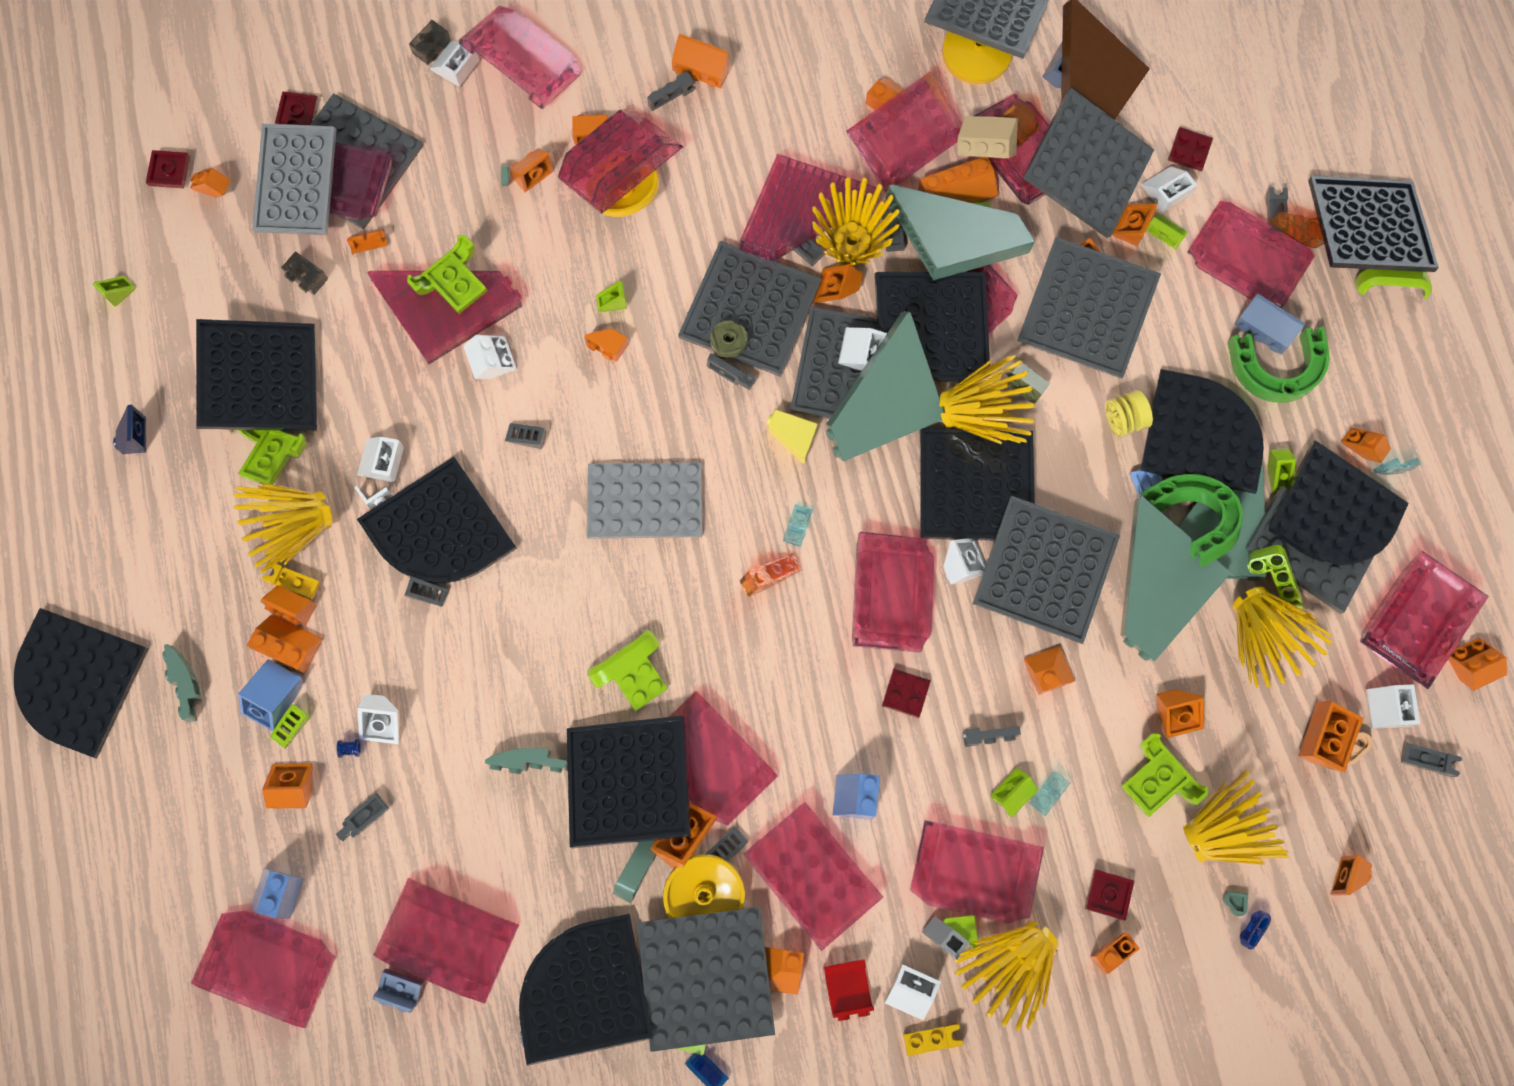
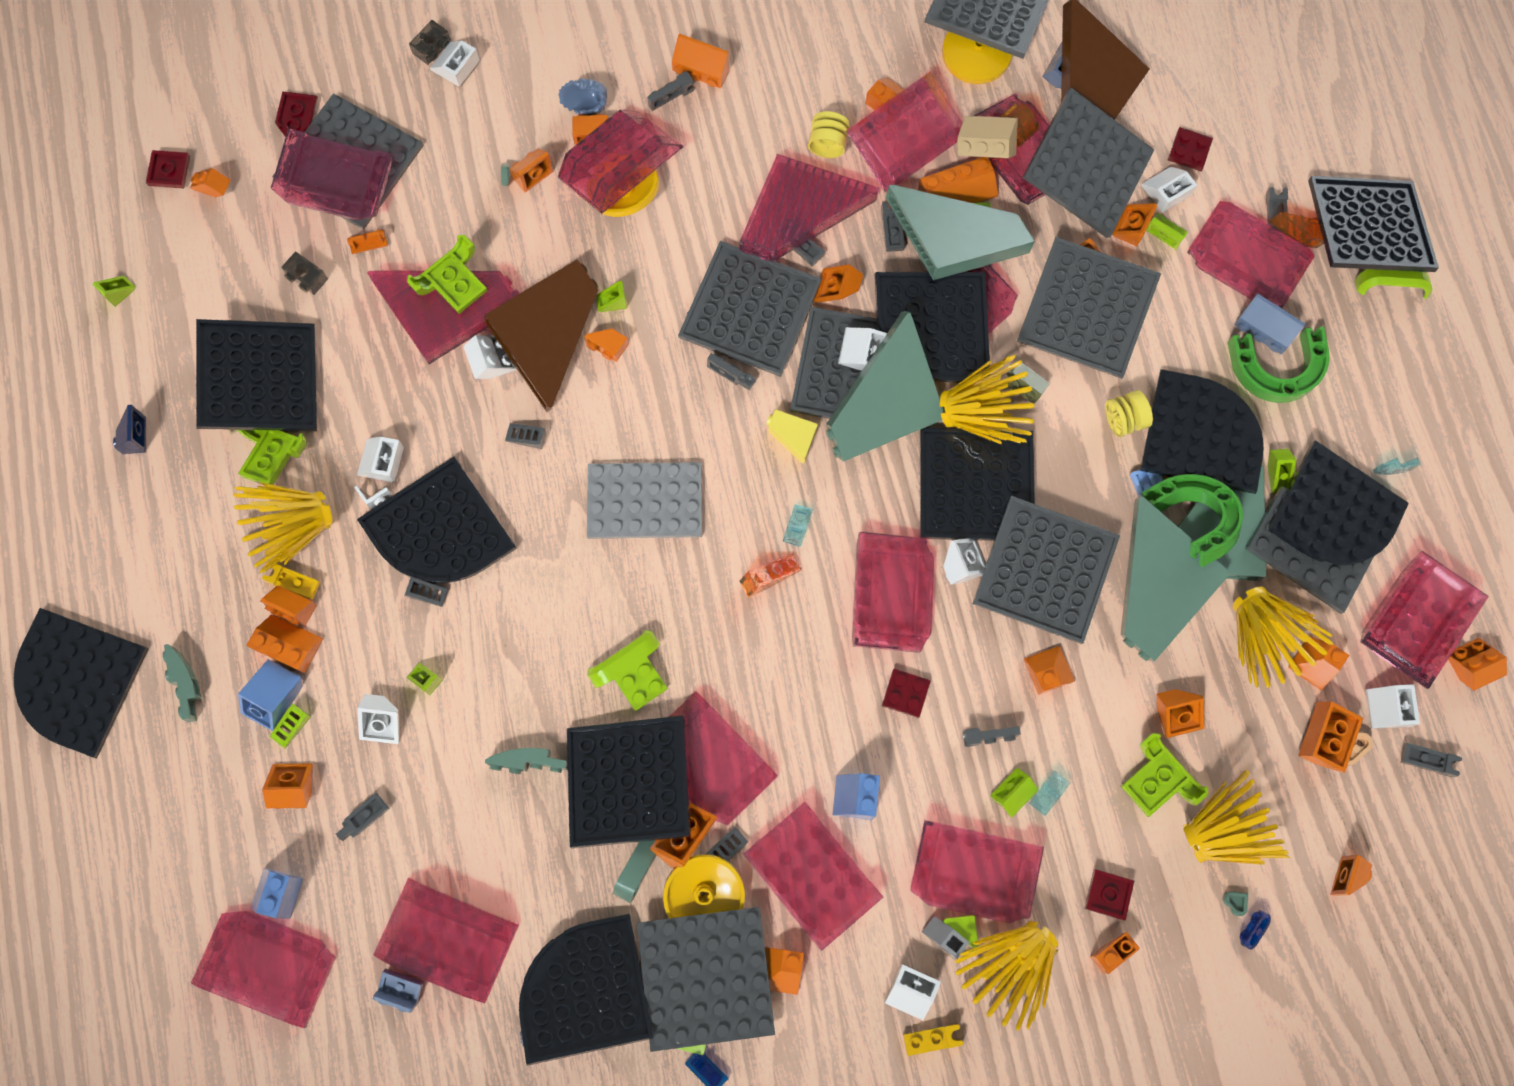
(294, 179): light grey plate -> none
(348, 748): clear blue bush -> none
(424, 678): none -> lime slope
(523, 54): clear pink slope -> none
(544, 327): none -> reddish brown slope
(583, 96): none -> sand blue piece
(724, 348): olive plate -> none
(828, 134): none -> light yellow wheel
(848, 989): red panel -> none
(852, 236): yellow plant -> none
(1277, 566): lime beam -> none
(1326, 665): none -> orange slope
(1367, 444): orange slope -> none

